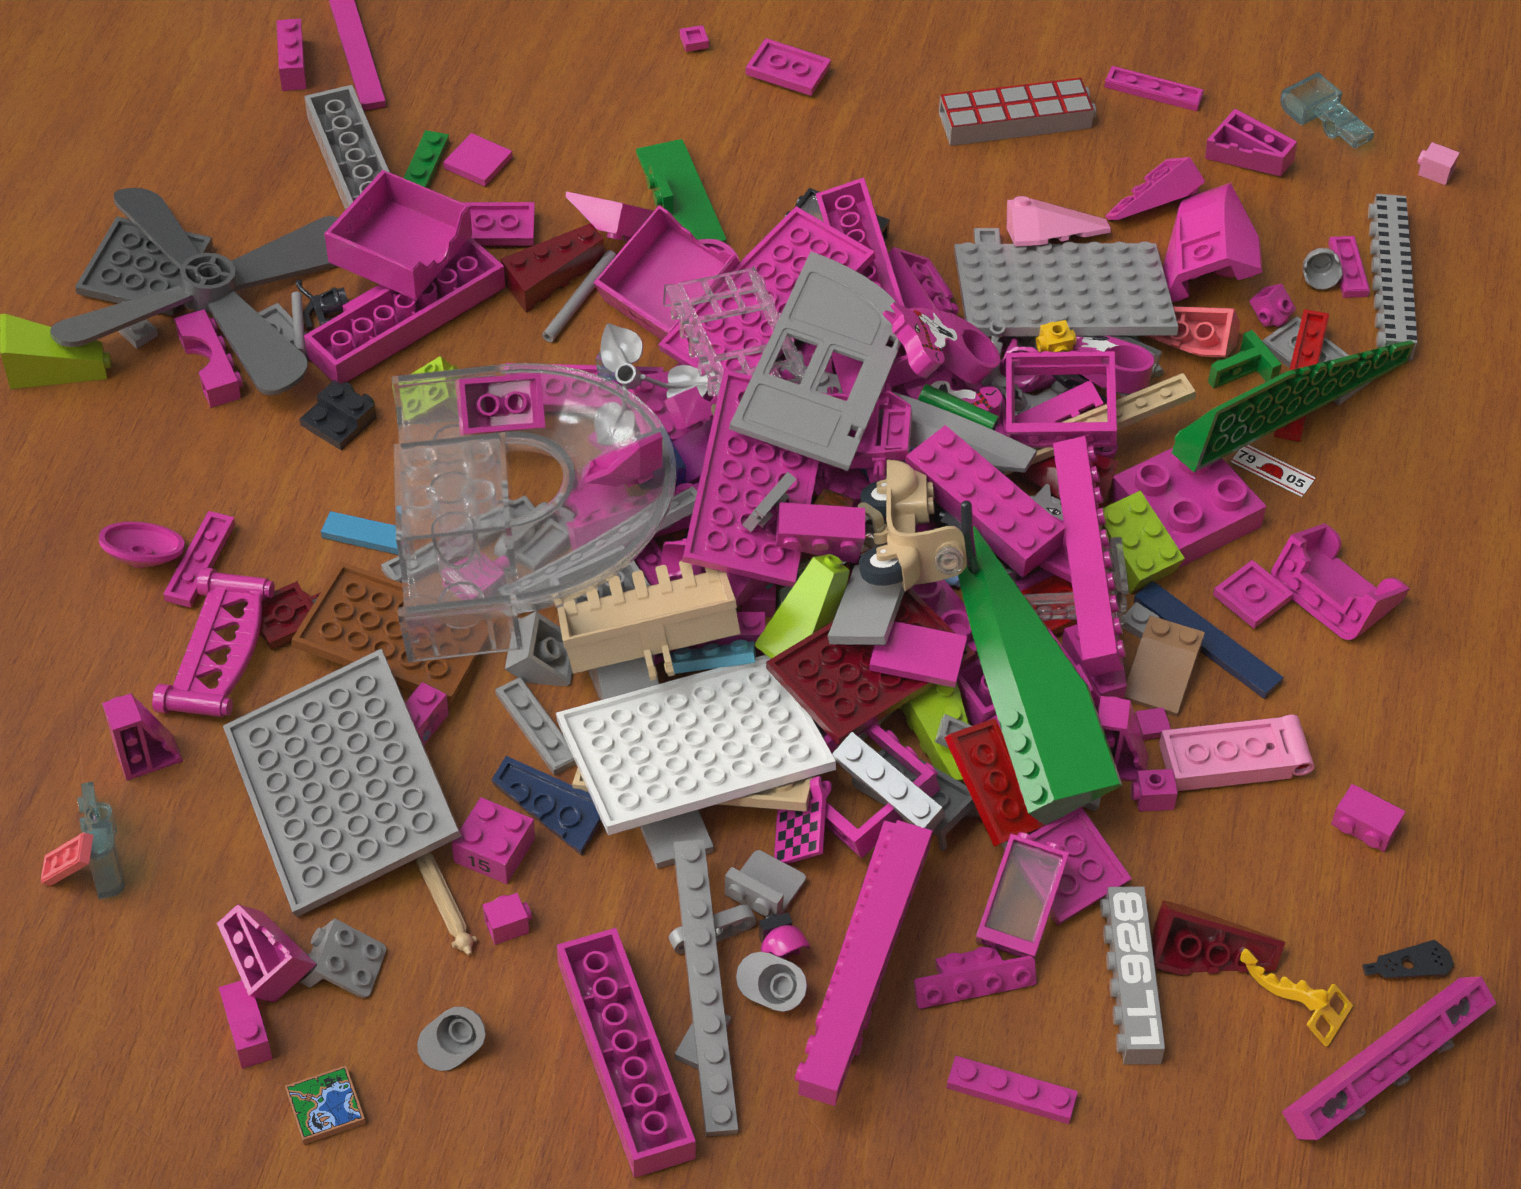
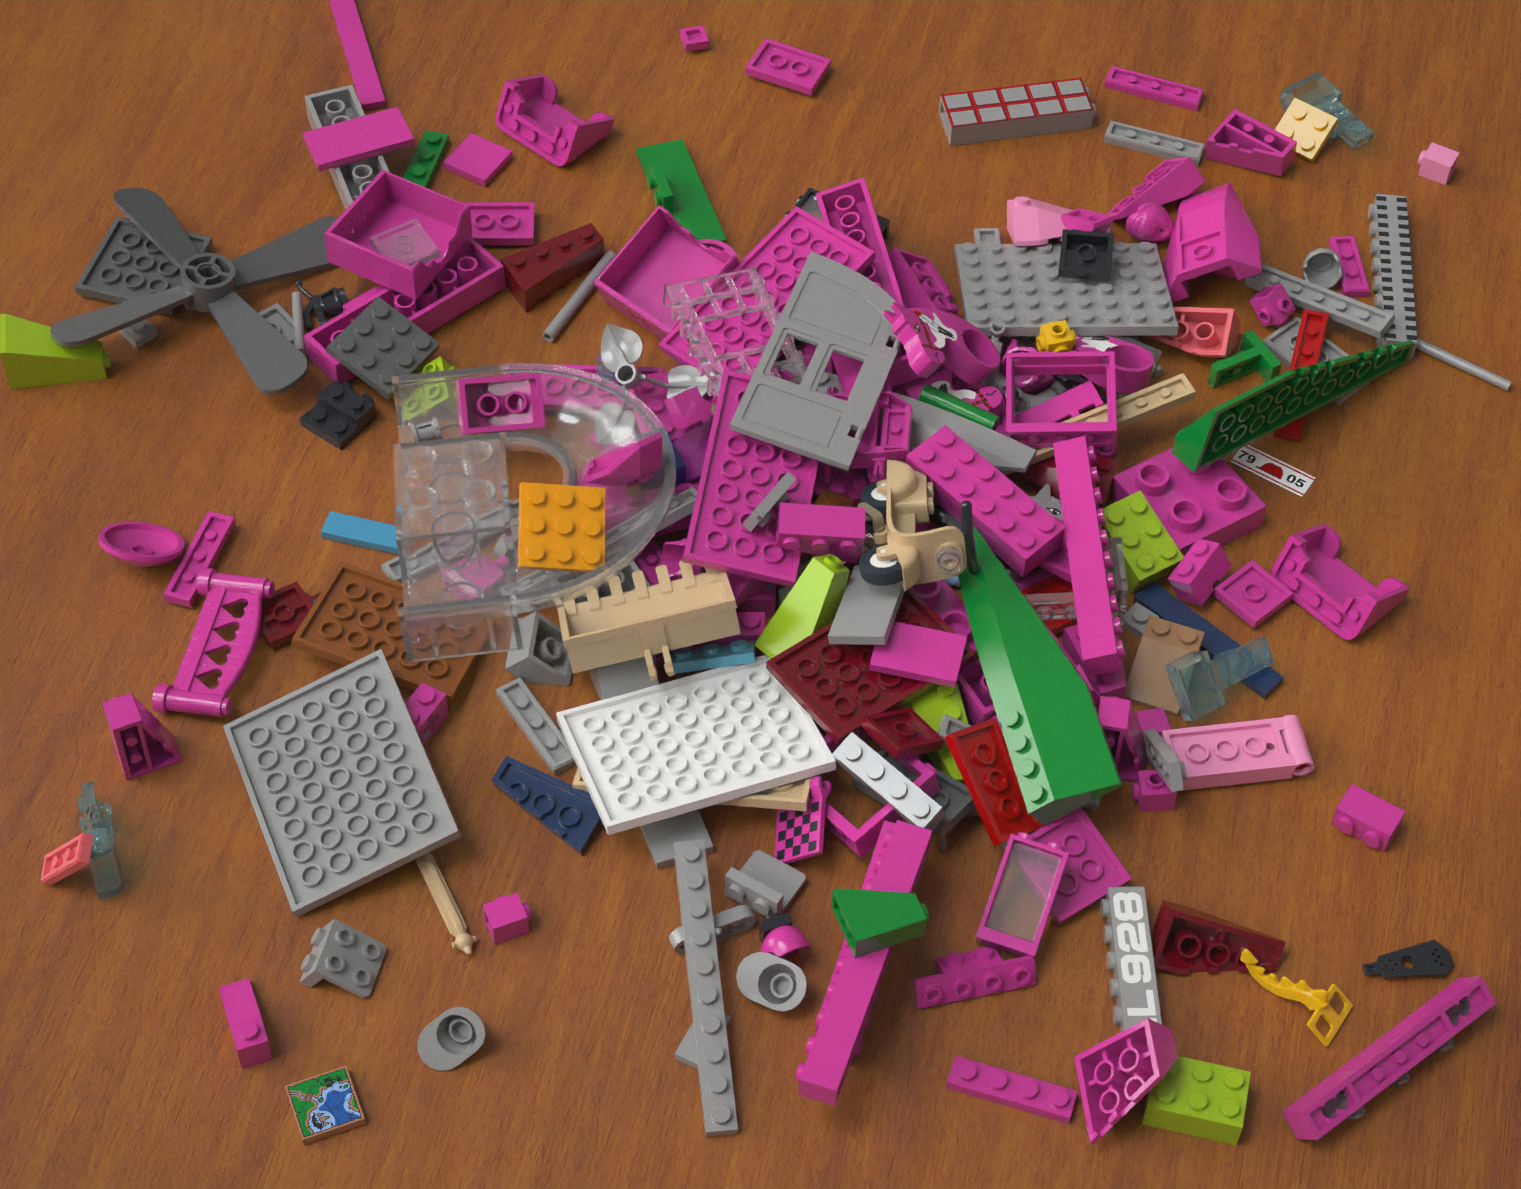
(199, 337): dark pink arch -> none
(263, 953): dark pink wedge -> none
(291, 54): dark pink brick -> none
(358, 139): none -> dark pink tile
(382, 346): none -> dark grey plate
(406, 244): none -> clear plate
(426, 431): none -> light grey bush
(493, 840): dark pink brick -> none
(535, 119): none -> dark pink windscreen
(561, 527): none -> light orange plate
(610, 216): slope -> none
(626, 1053): dark pink brick -> none
(878, 918): none -> green slope
(902, 733): none -> dark red plate
(1086, 255): none -> black plate
(1087, 220): none -> dark pink slope
(1122, 1072): none -> dark pink wedge
(1150, 223): none -> dark pink hair
(1152, 142): none -> light grey tile
(1164, 760): none -> light grey plate
(1199, 571): none -> dark pink brick
(1199, 1100): none -> lime brick
(1200, 681): none -> clear light blue plate
(1307, 127): none -> plate
(1317, 298): none -> light grey plate
(1463, 365): none -> light grey bar

